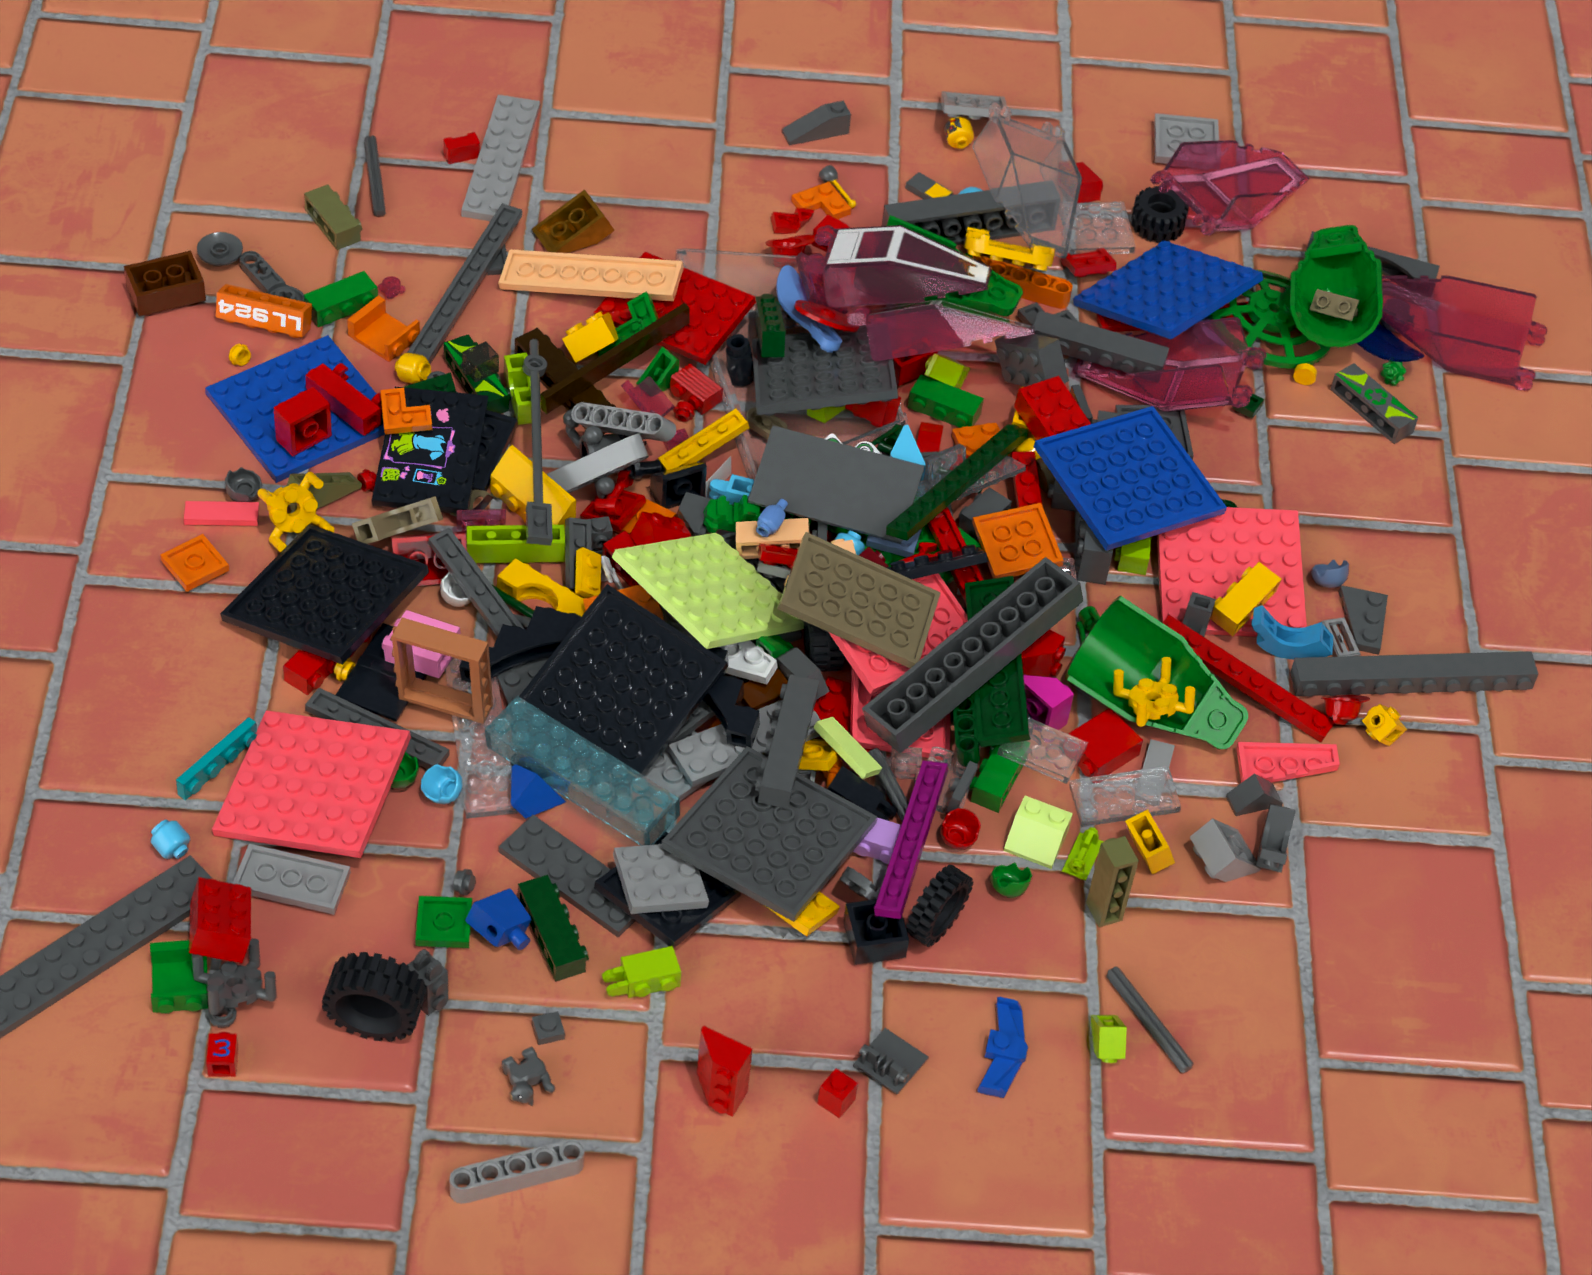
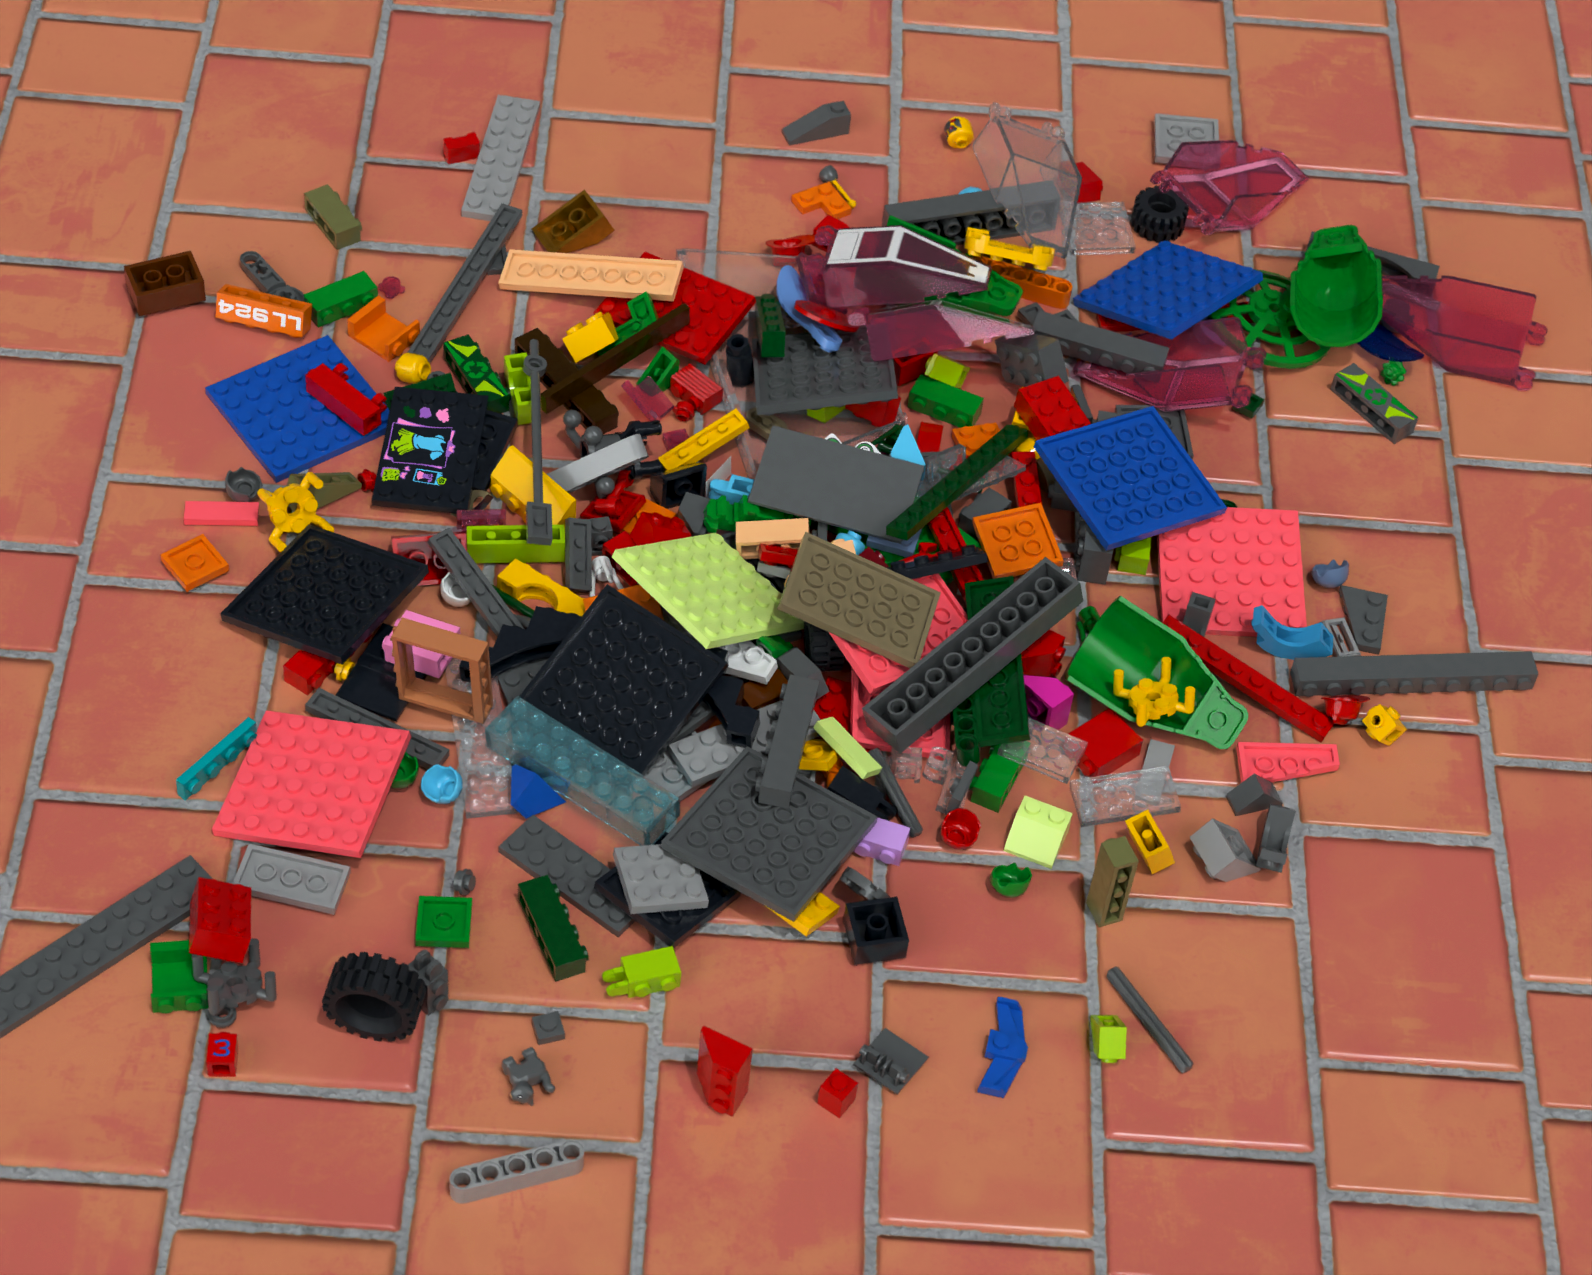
(170, 839): medium azure head -> none
(219, 248): dark grey dish -> none
(239, 354): yellow plate -> none
(302, 421): red brick -> none
(374, 176): dark grey axle -> none
(397, 520): dark tan arch -> none
(403, 419): orange plate -> none
(480, 361): clear smoke brick -> none
(501, 919): blue torso -> none
(587, 573): yellow plate -> none
(624, 421): light grey beam -> none
(771, 518): medium blue plant -> none
(790, 223): red slope -> none
(911, 840): magenta plate -> none
(926, 187): dark grey tile -> none
(939, 905): black tyre -> none
(974, 105): light grey plate -> none
(1083, 854): lime hinge -> none
(1089, 263): red plate -> none
(1253, 590): yellow brick -> none
(1305, 374): yellow tile -> none
(1335, 305): dark tan hinge -> none

